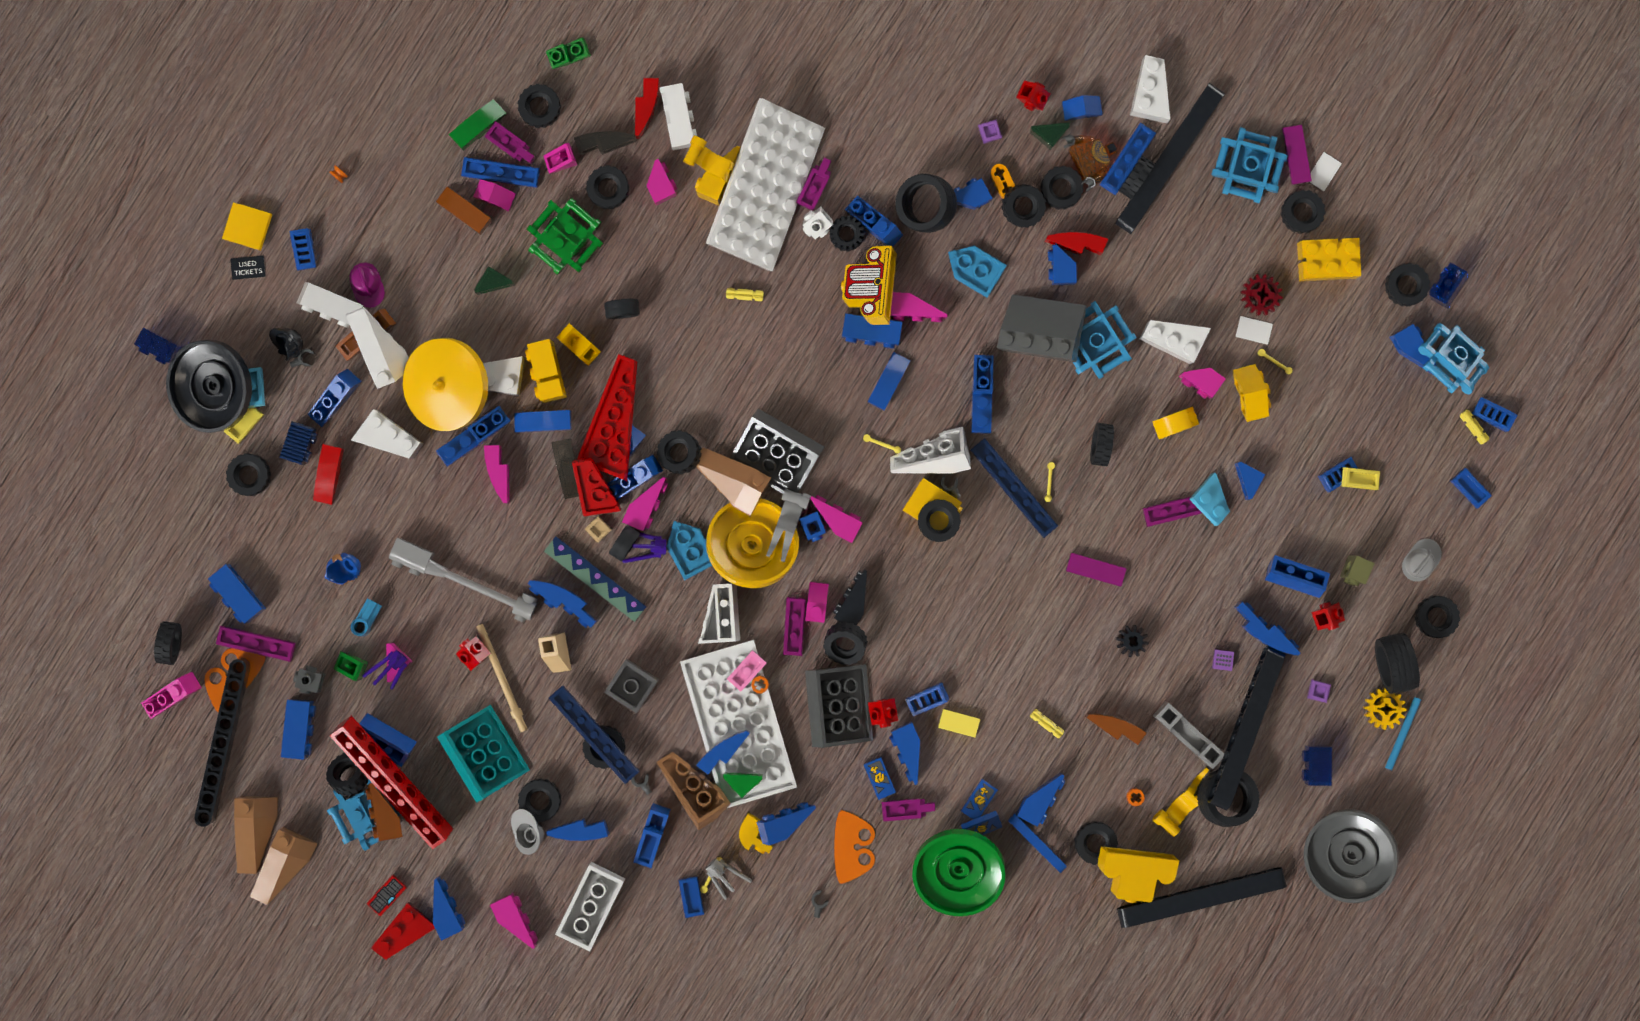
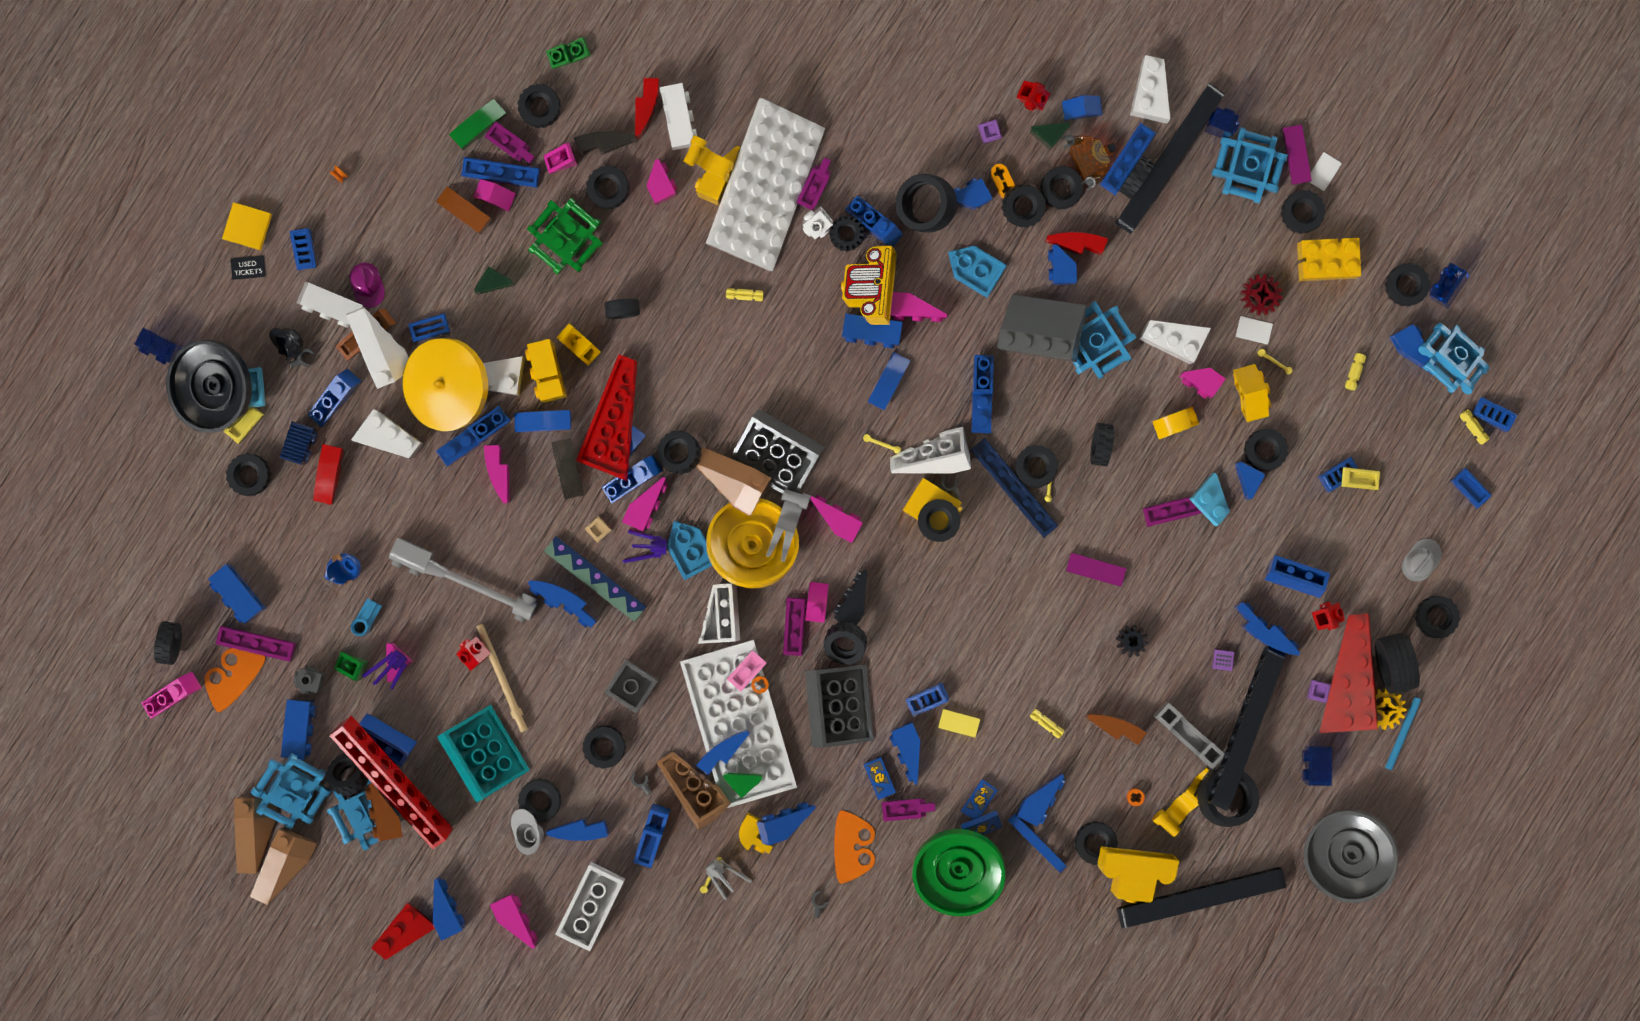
(217, 750): black beam -> none
(290, 791): none -> dark azure brick
(386, 895): tile -> none
(430, 335): none -> blue tile
(555, 652): tan slope -> none
(592, 489): red wing -> none
(594, 734): dark blue tile -> none
(624, 543): black tyre -> none
(691, 896): blue tile -> none
(812, 518): blue brick -> none
(883, 712): red brick -> none
(1029, 453): none -> black tyre
(1222, 123): none -> clear blue brick
(1280, 450): none -> black tyre
(1352, 691): none -> red wing
(1355, 371): none -> light yellow axle
(1356, 570): olive brick -> none

